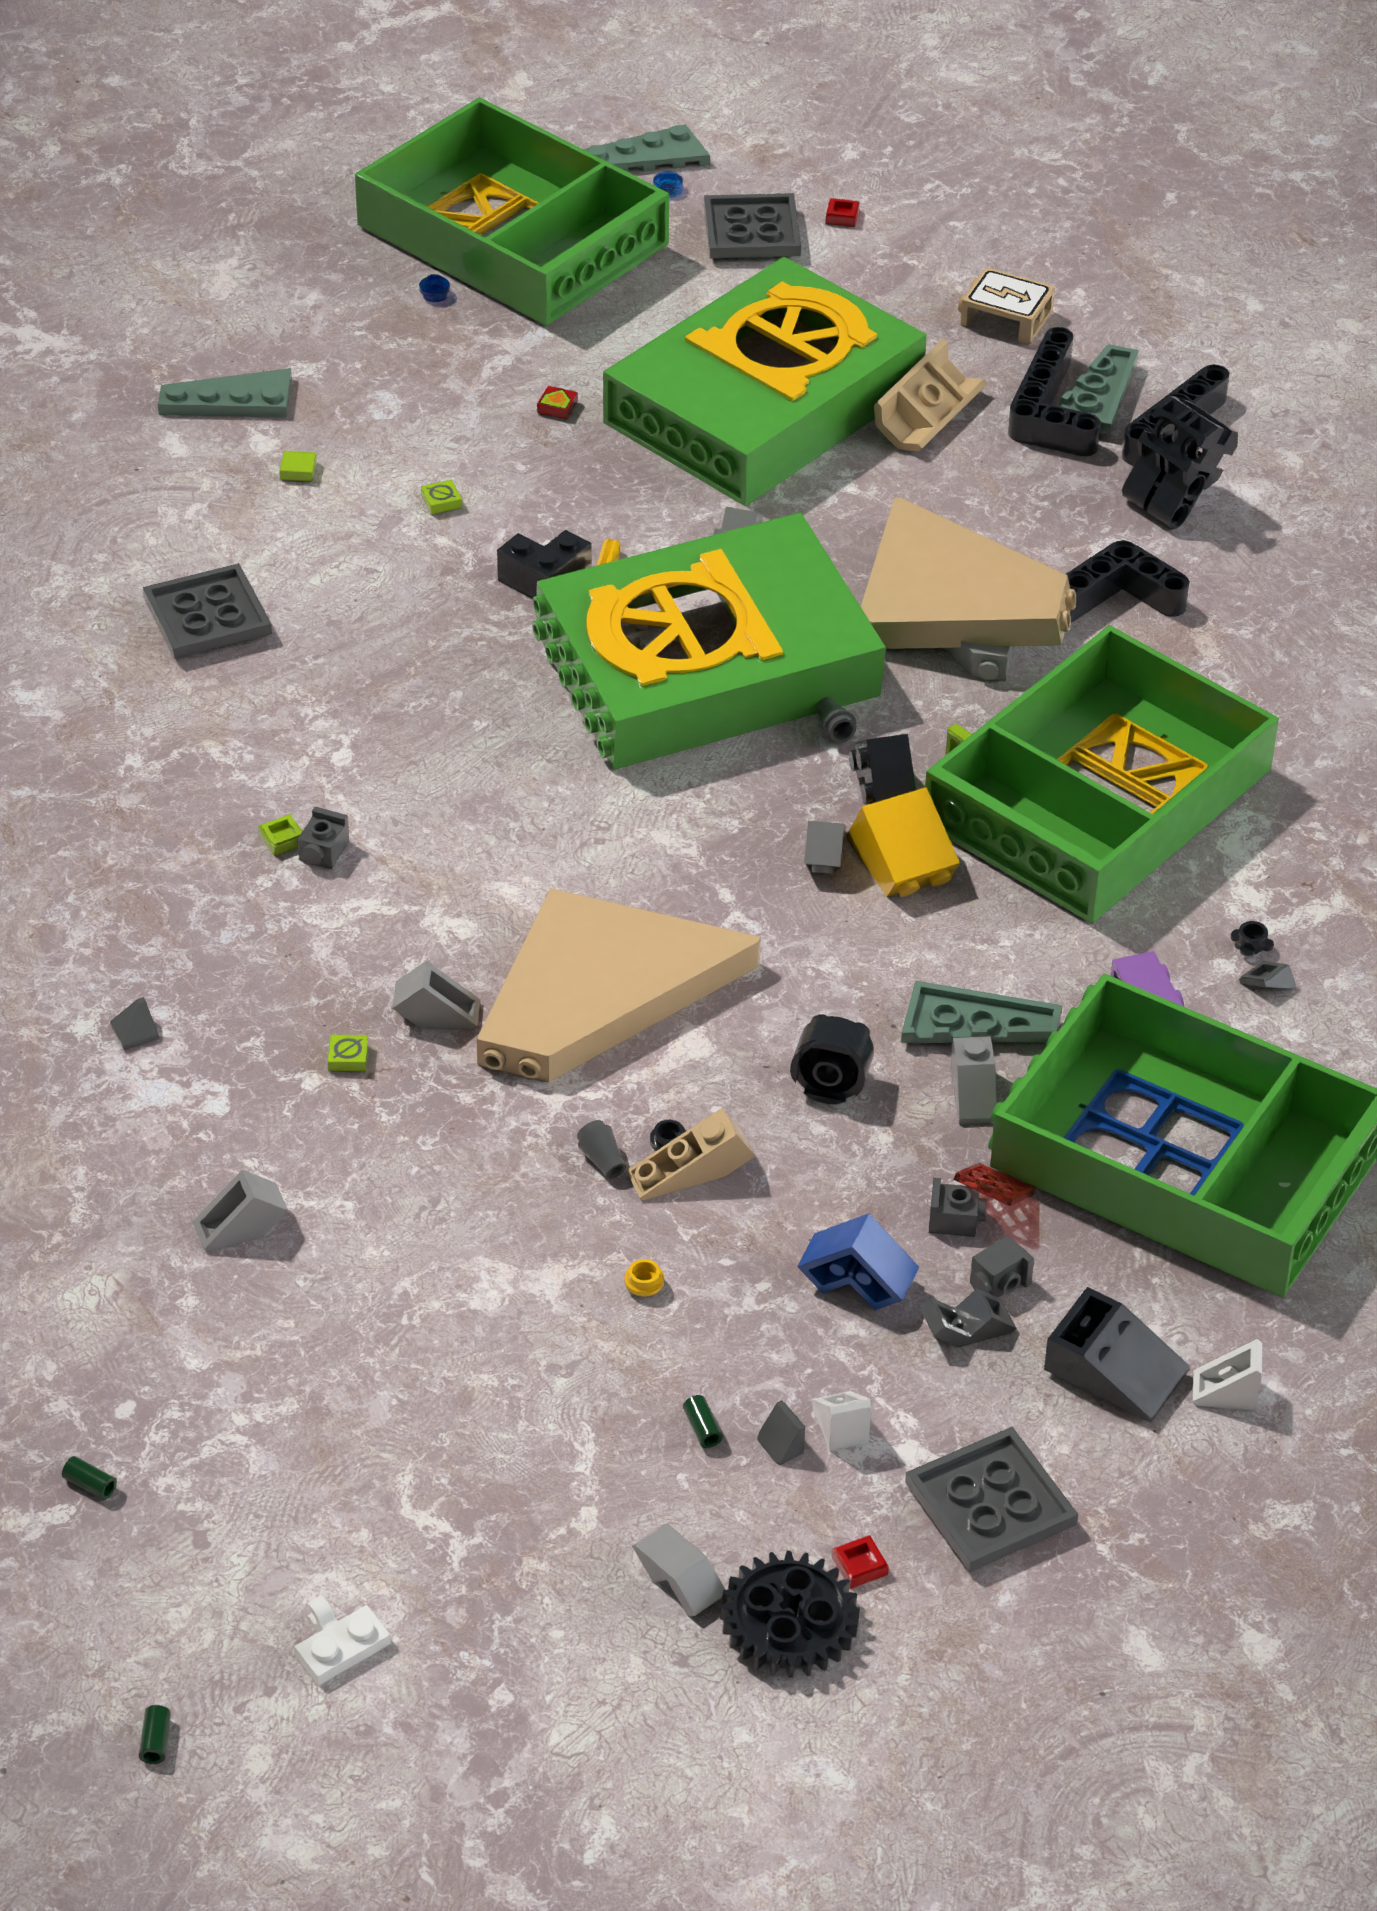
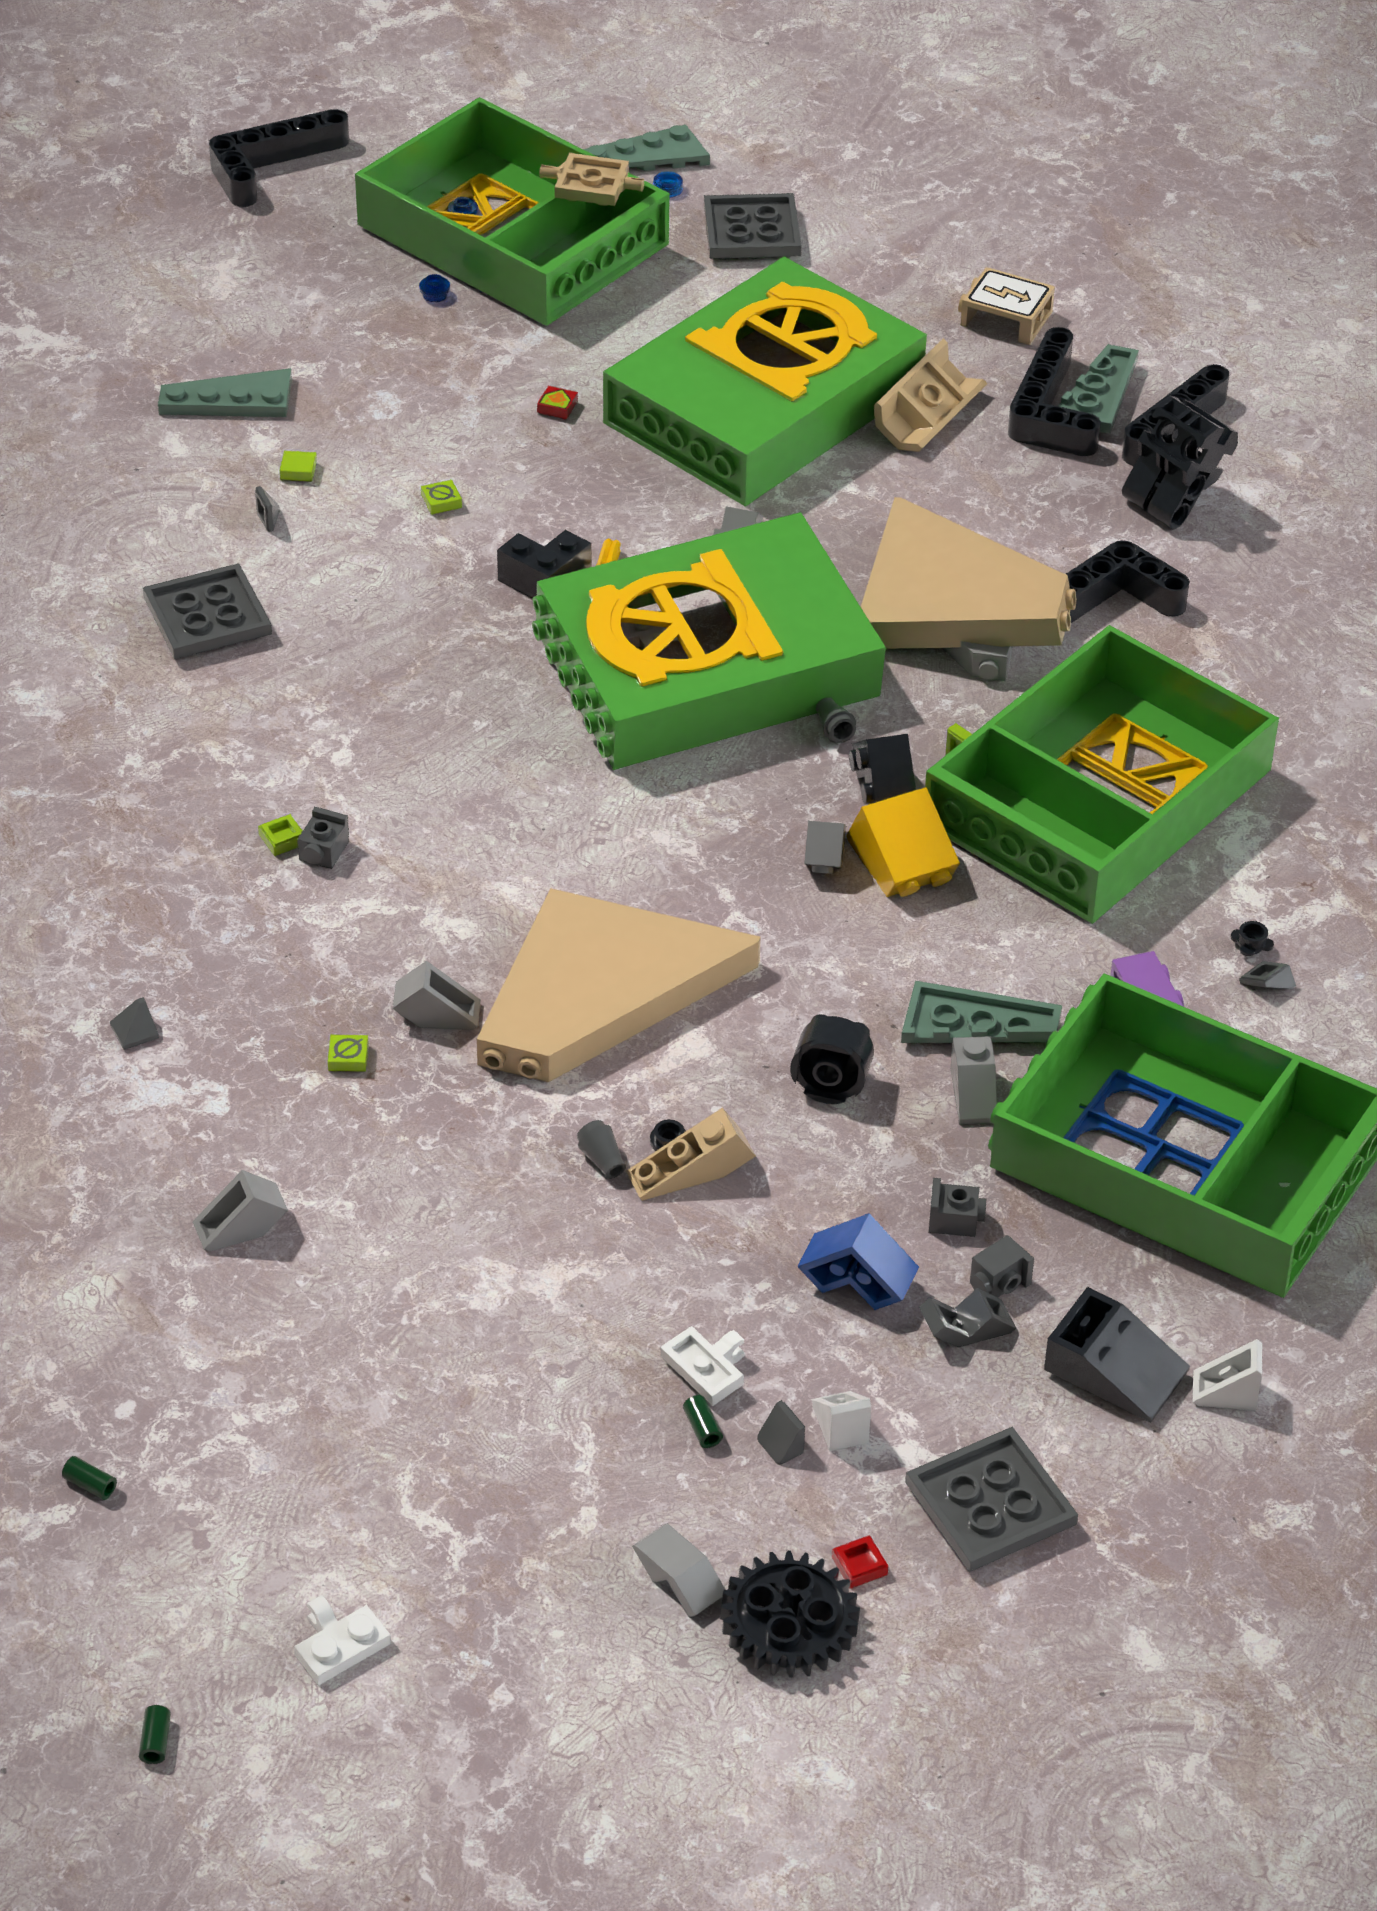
(240, 152): none -> black beam
(266, 508): none -> dark grey slope
(463, 205): none -> clear blue plate
(591, 179): none -> tan plate
(644, 1278): yellow plate -> none
(705, 1365): none -> white plate
(842, 212): red tile -> none
(972, 1178): clear red window -> none

